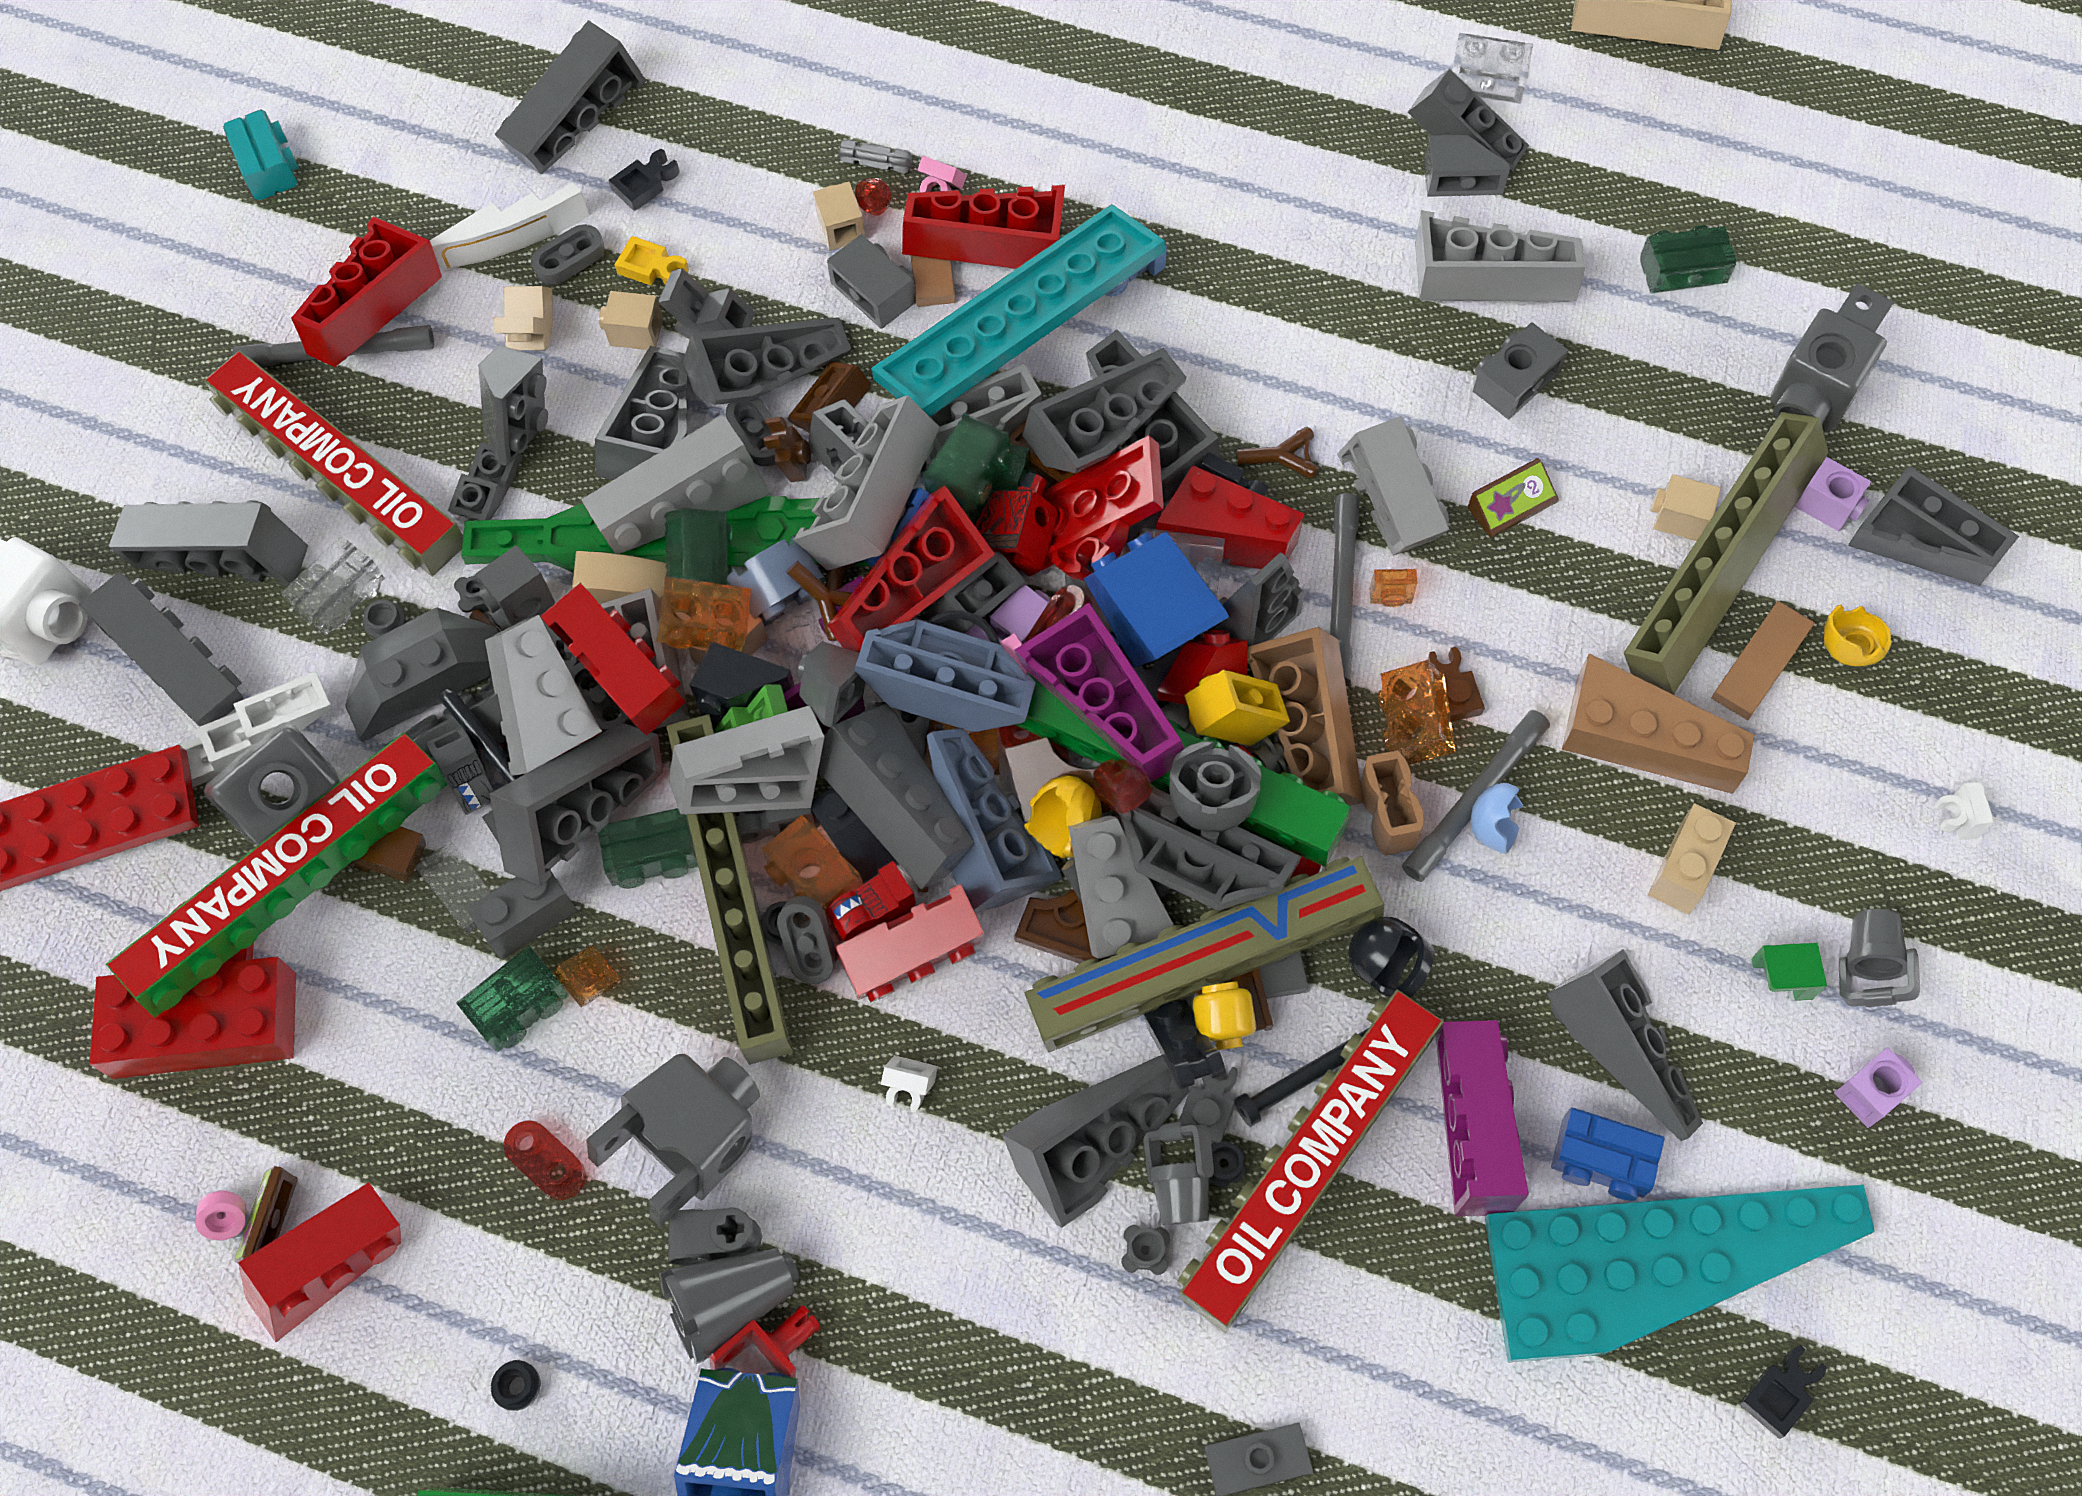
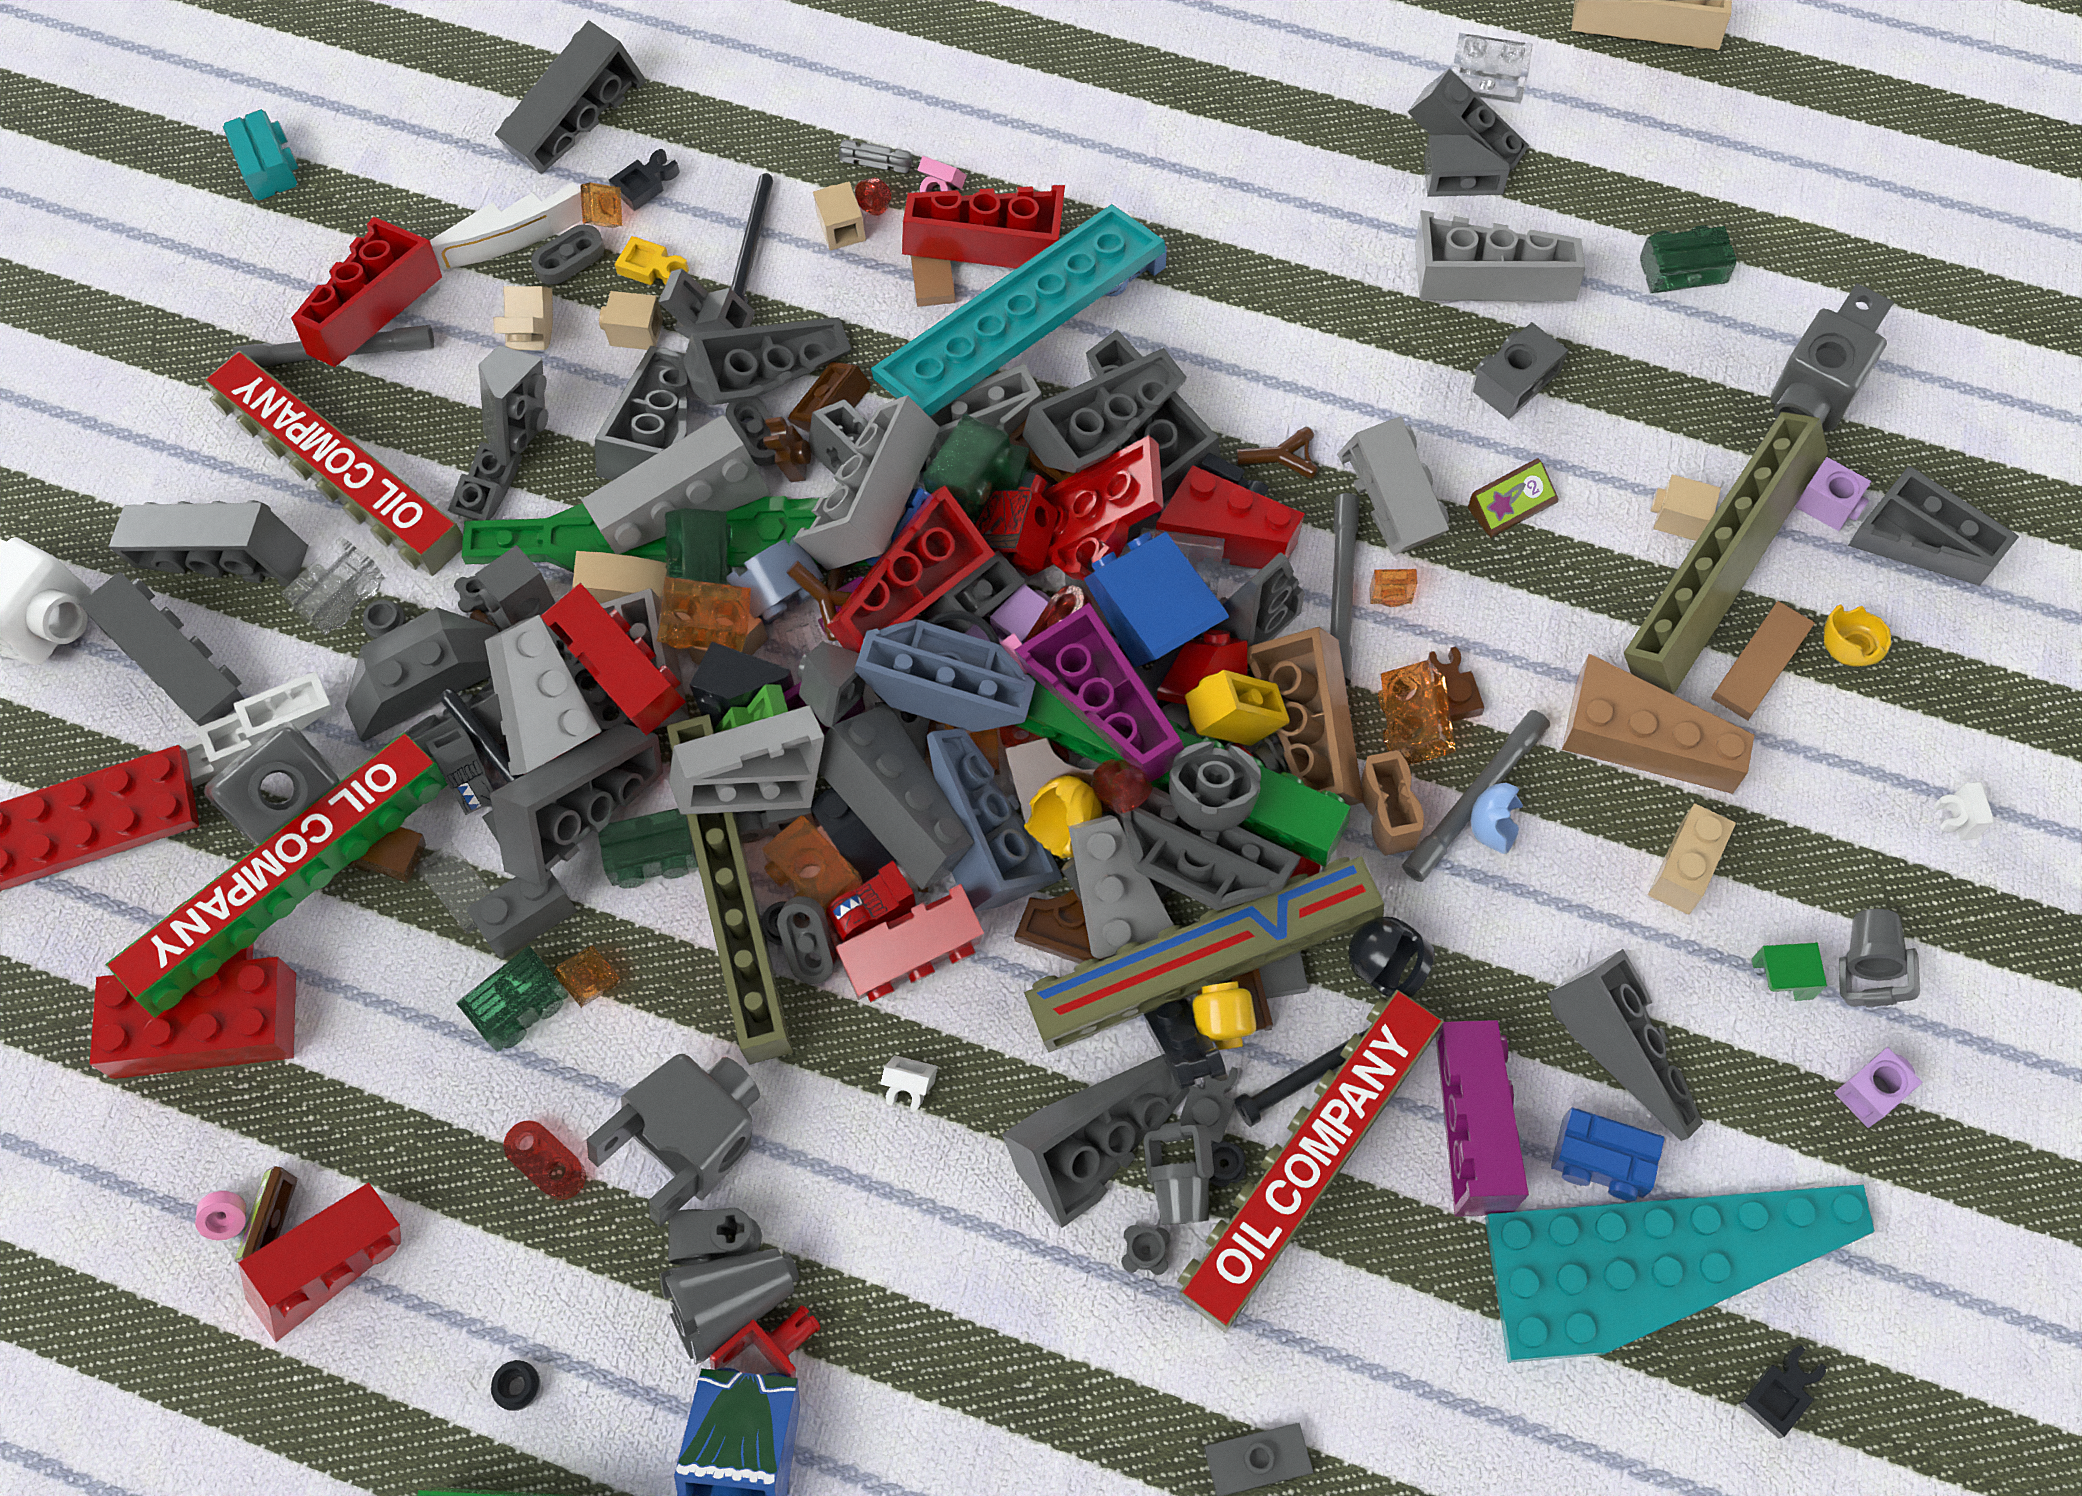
(601, 205): none -> clear orange plate
(752, 236): none -> black bar
(872, 280): dark grey brick -> none

